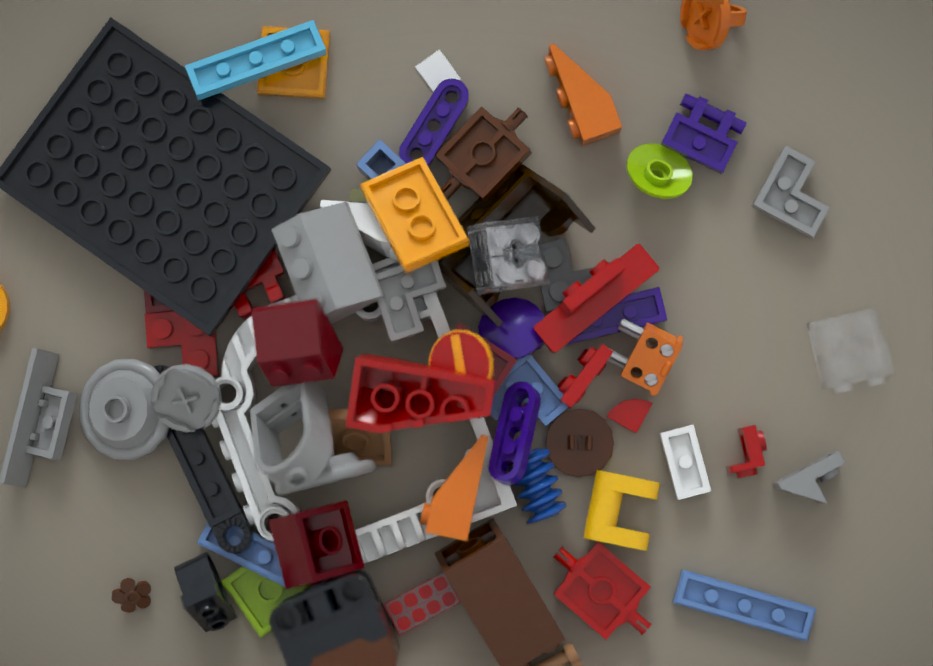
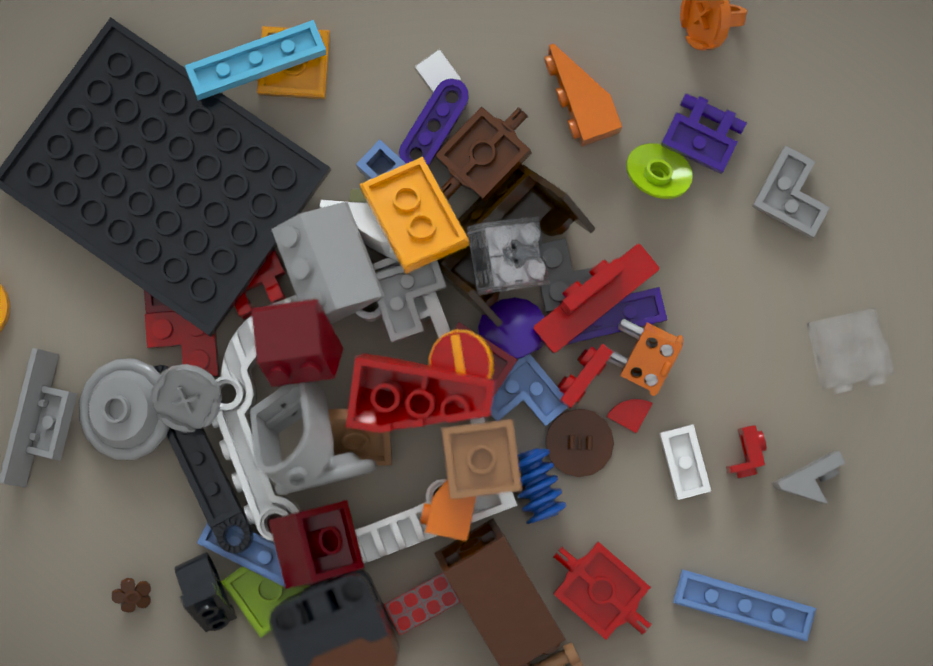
(481, 459): none -> medium nougat plate
(511, 420): dark purple plate -> none
(605, 509): yellow connector -> none

